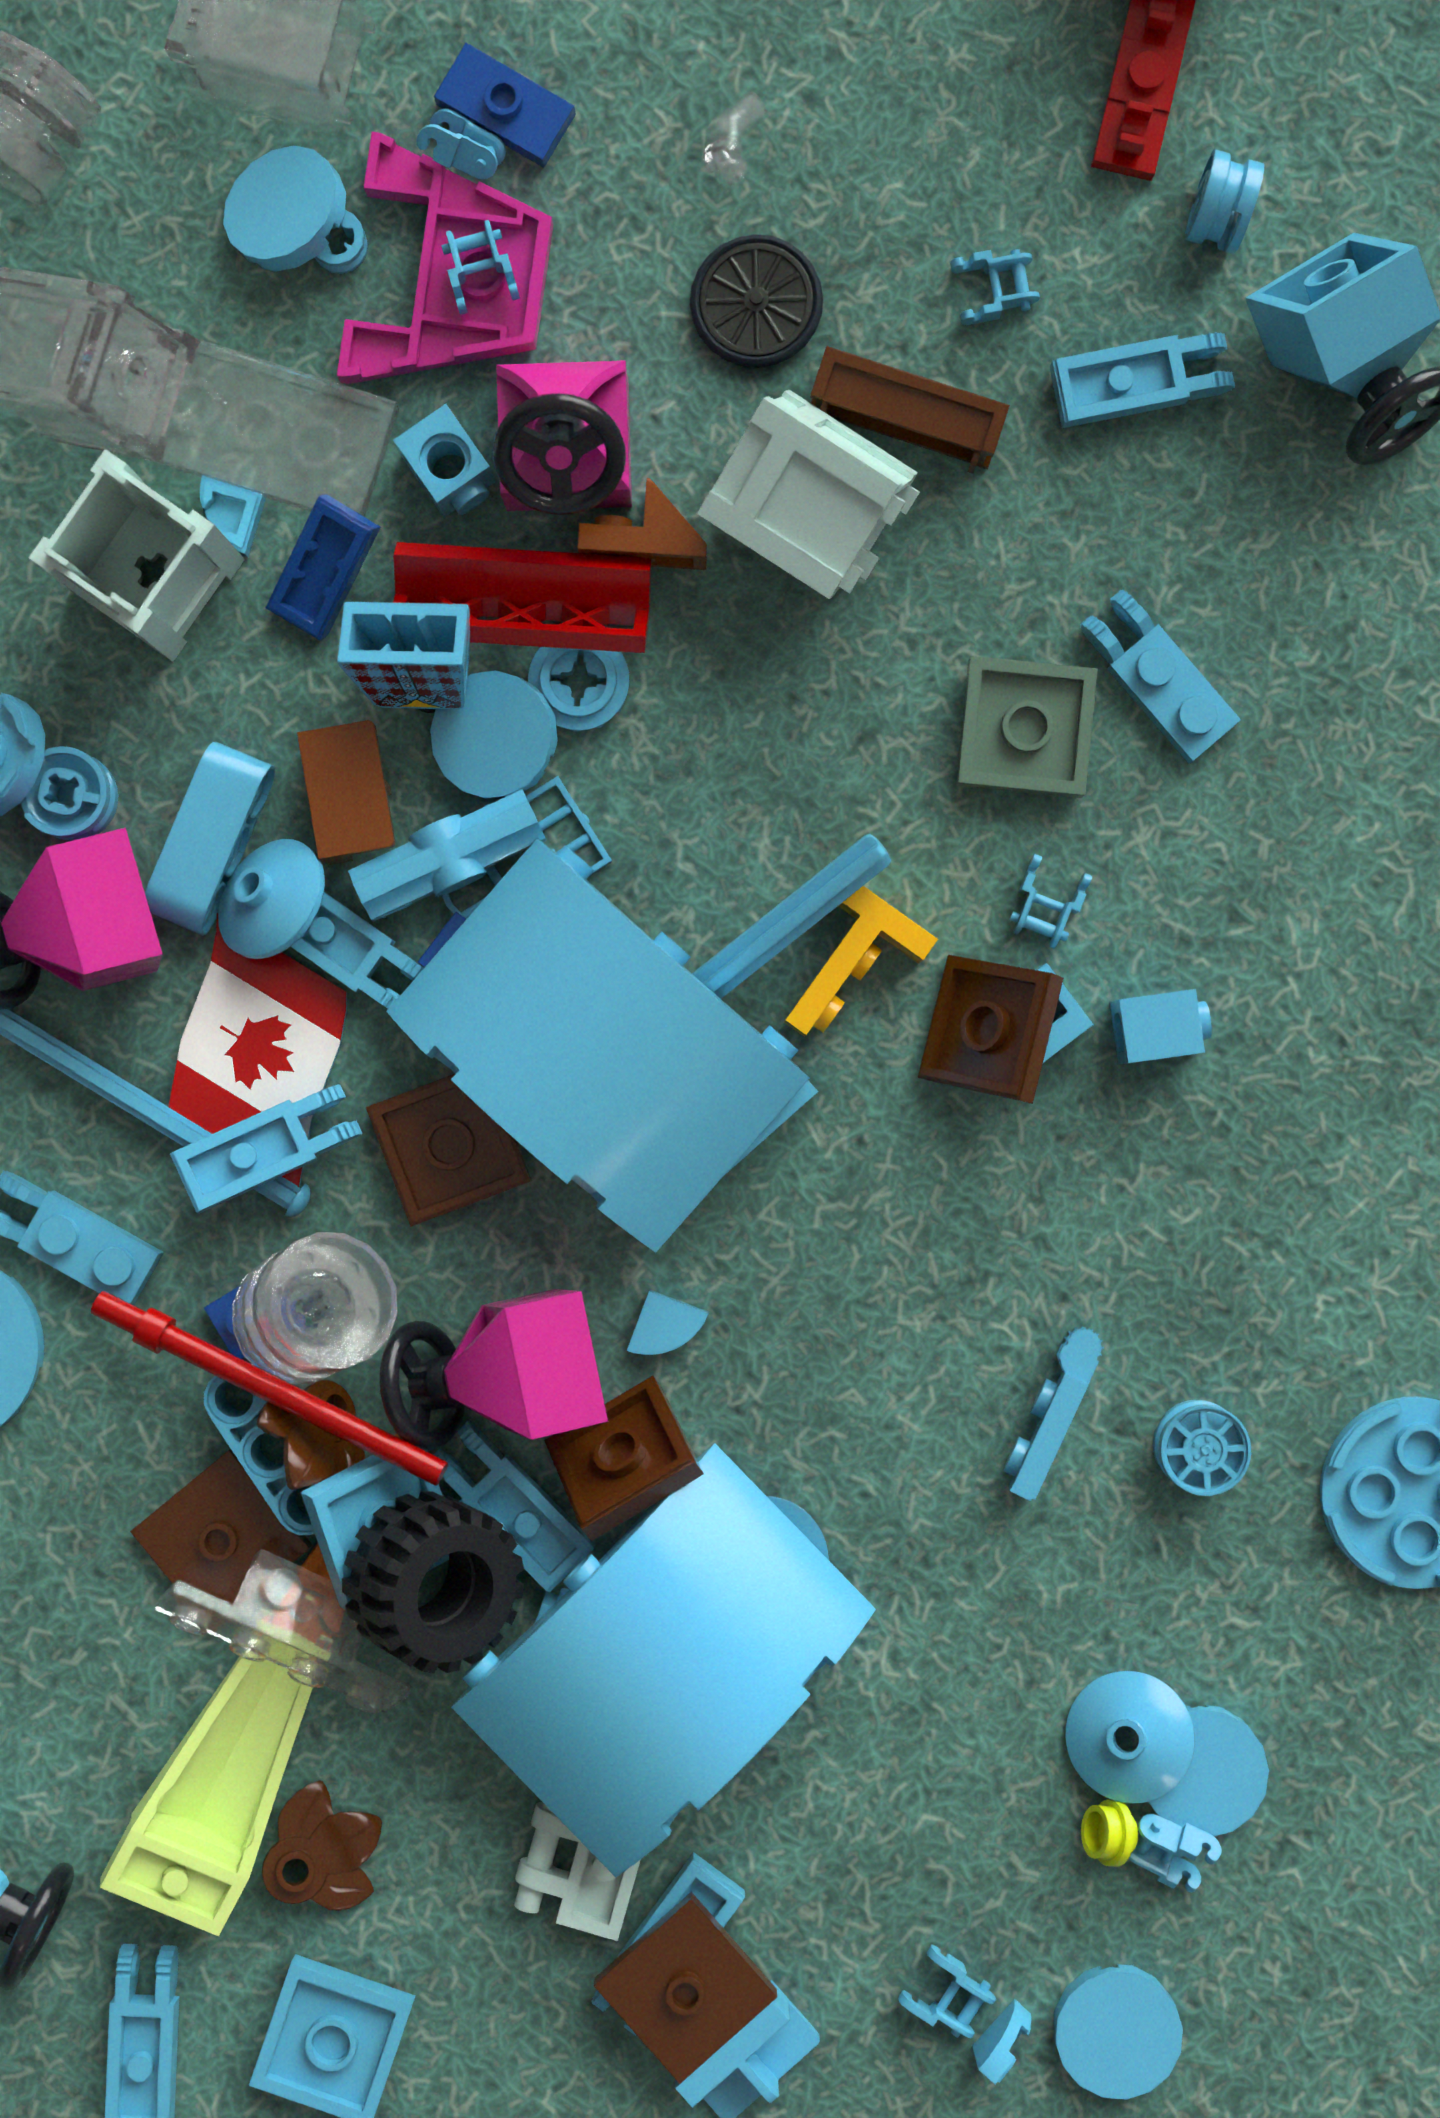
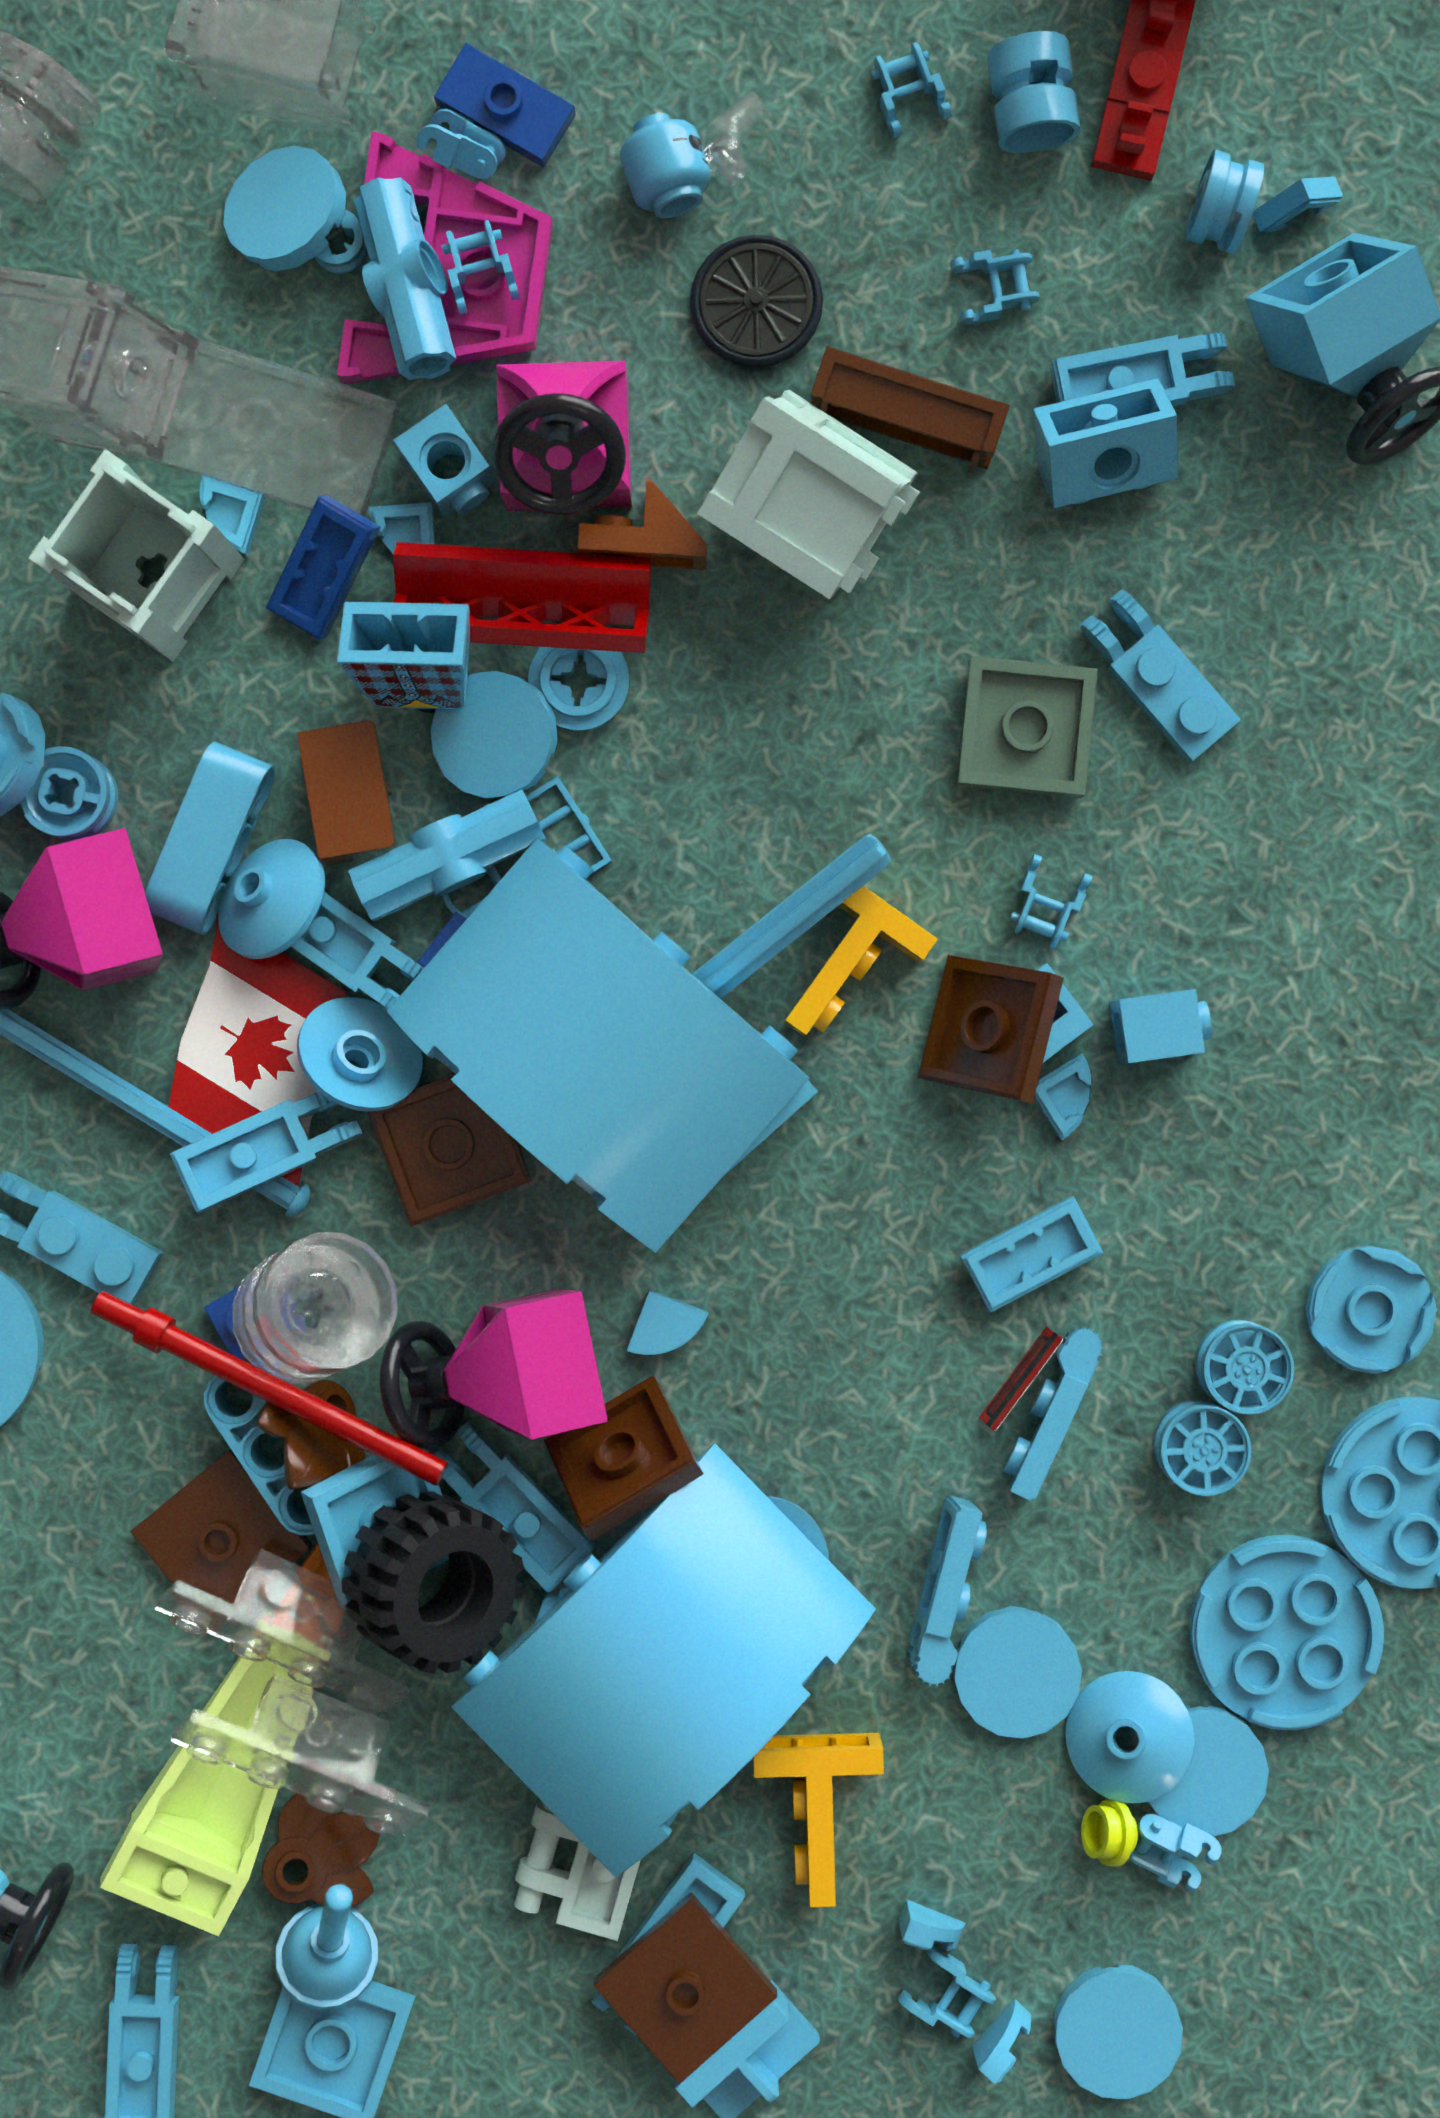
(310, 1748): none -> clear bracket
(327, 1953): none -> medium azure piece
(369, 1036): none -> medium azure dish
(404, 278): none -> medium azure piece
(404, 523): none -> medium azure tile
(665, 165): none -> medium azure head
(818, 1759): none -> yellow bracket
(923, 1926): none -> medium azure tile
(929, 83): none -> medium azure piece
(944, 1590): none -> medium azure hinge
(1017, 1672): none -> medium azure tile
(1020, 1378): none -> sticker
(1031, 81): none -> medium azure wheel
(1031, 1253): none -> medium azure plate
(1065, 1095): none -> medium azure tile
(1106, 443): none -> medium azure brick
(1244, 1366): none -> medium azure wheel
(1286, 1632): none -> medium azure tile
(1306, 193): none -> medium azure tile
(1348, 1299): none -> medium azure tile

